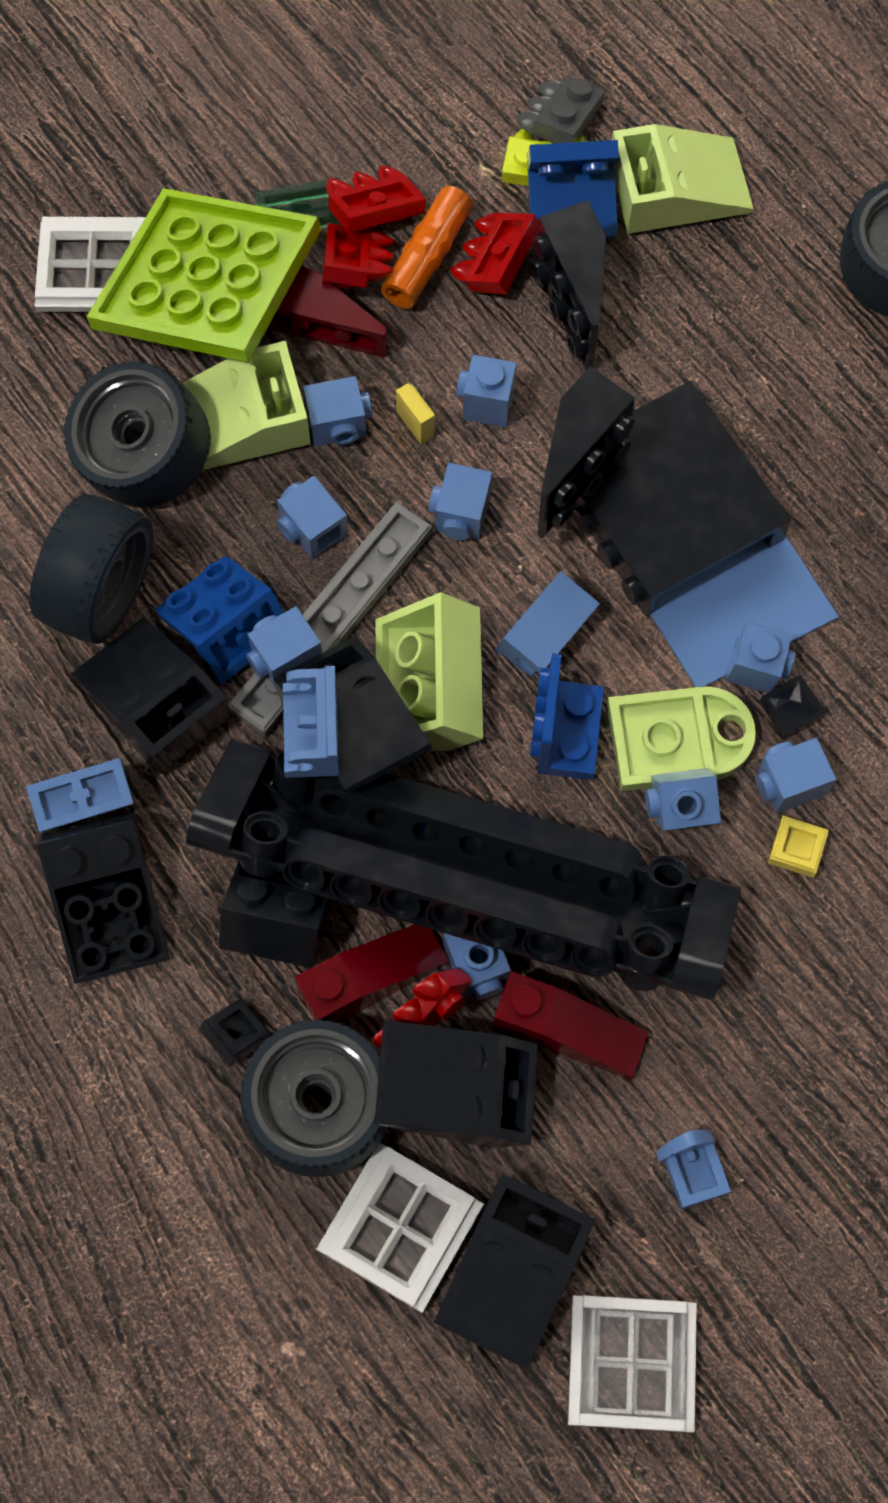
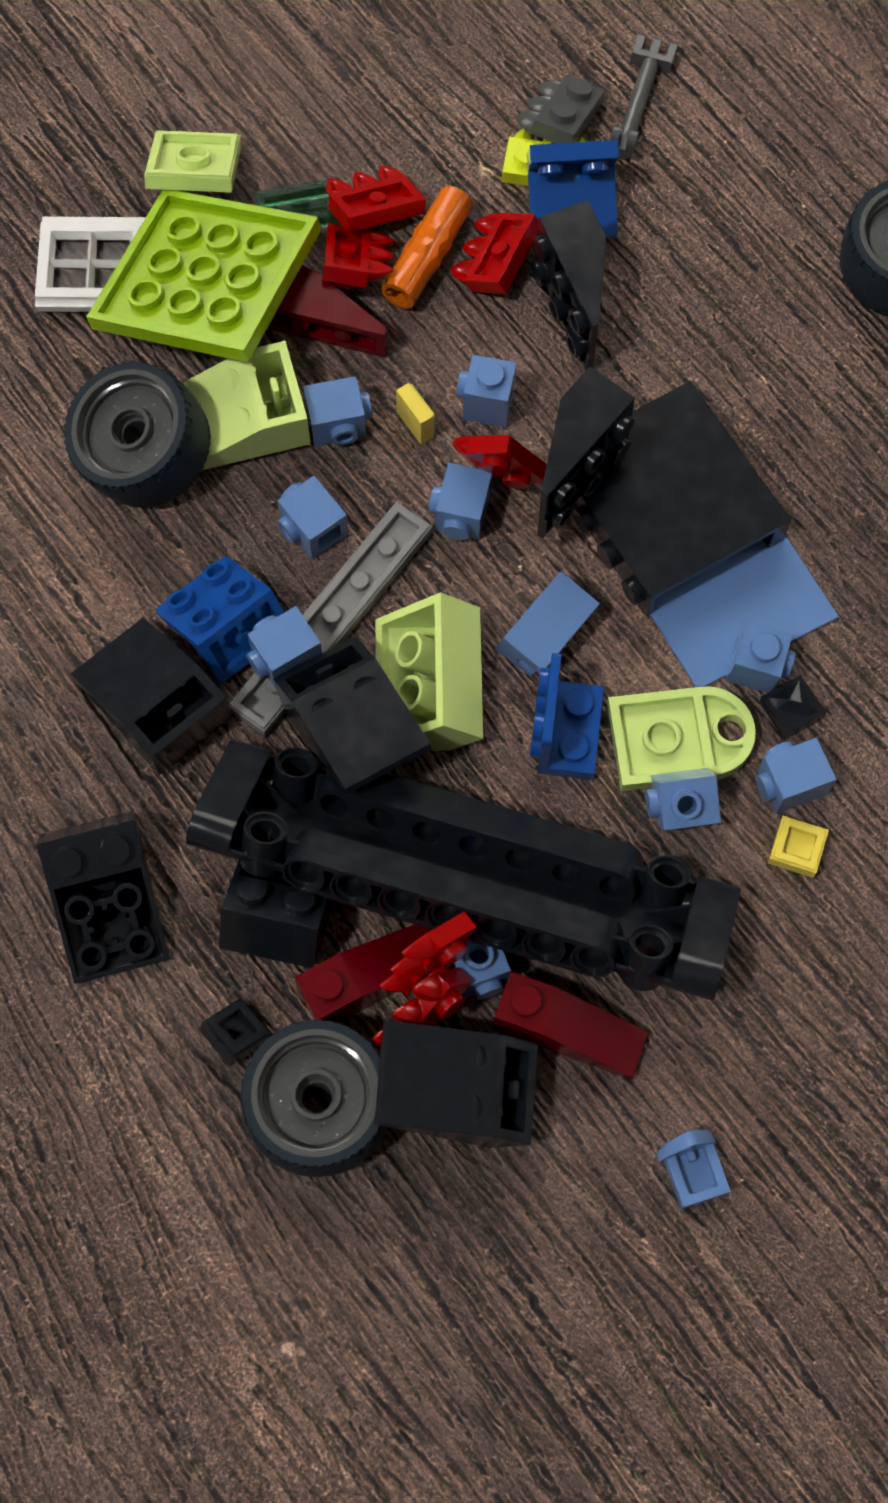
(80, 795): medium blue hinge -> none
(91, 568): black wheel -> none
(193, 161): none -> yellowish green tile
(310, 723): medium blue hinge -> none
(400, 1227): white piece -> none
(430, 954): none -> red plate
(503, 458): none -> red plate
(514, 1271): black slope -> none
(632, 1364): clear piece -> none
(650, 62): none -> dark grey hinge
(677, 177): yellowish green slope -> none

